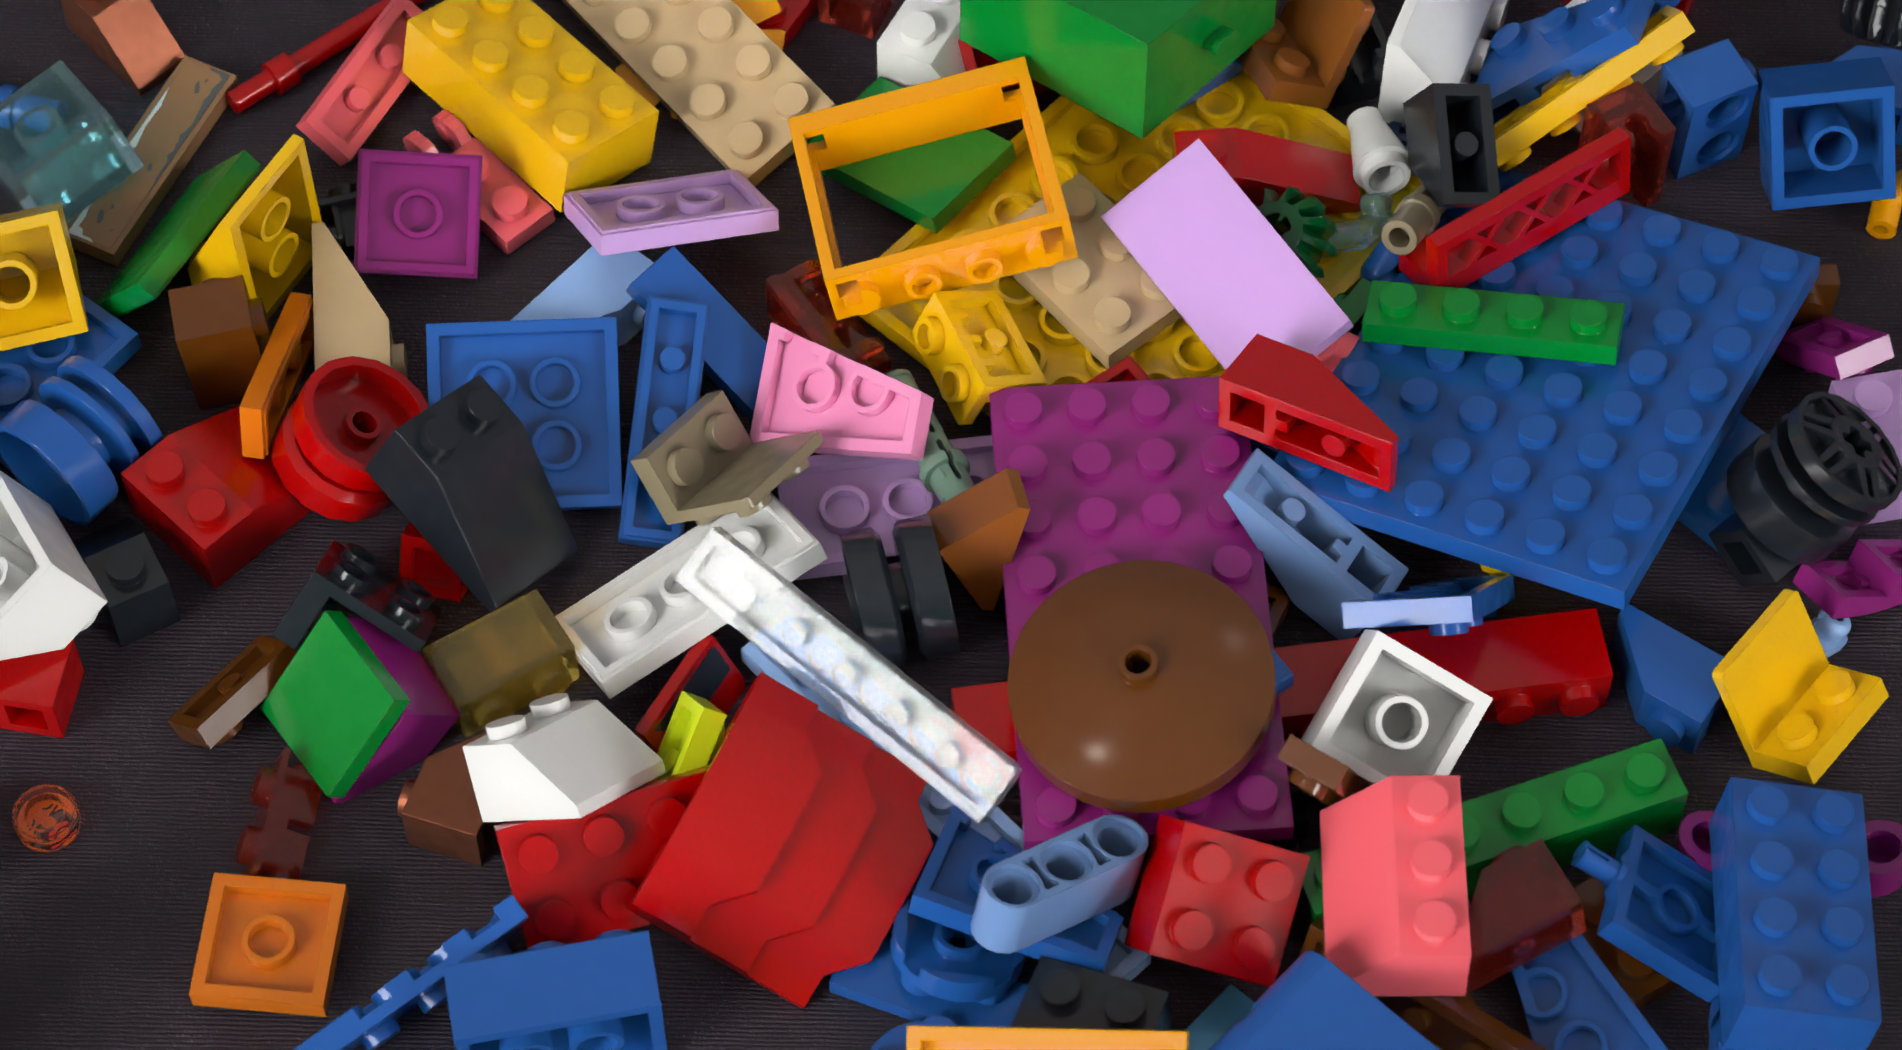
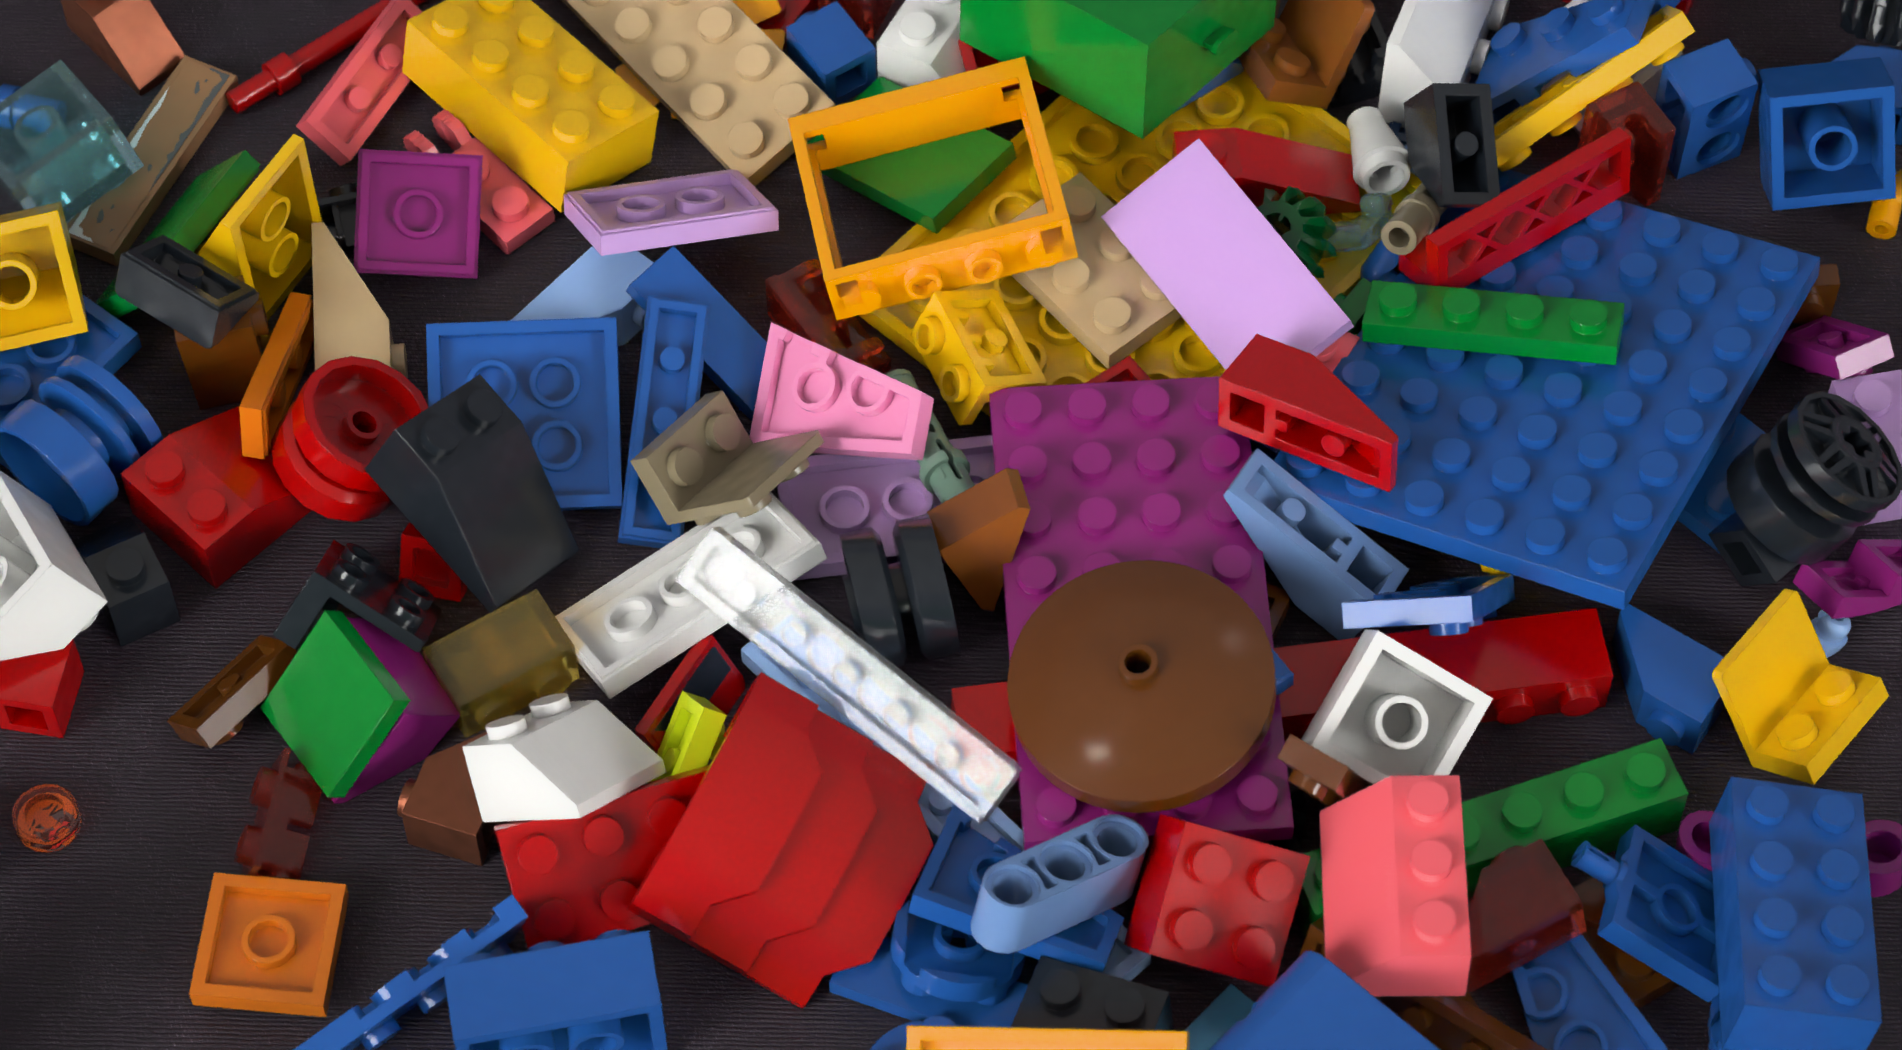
(183, 290): none -> black slope
(832, 52): none -> blue brick

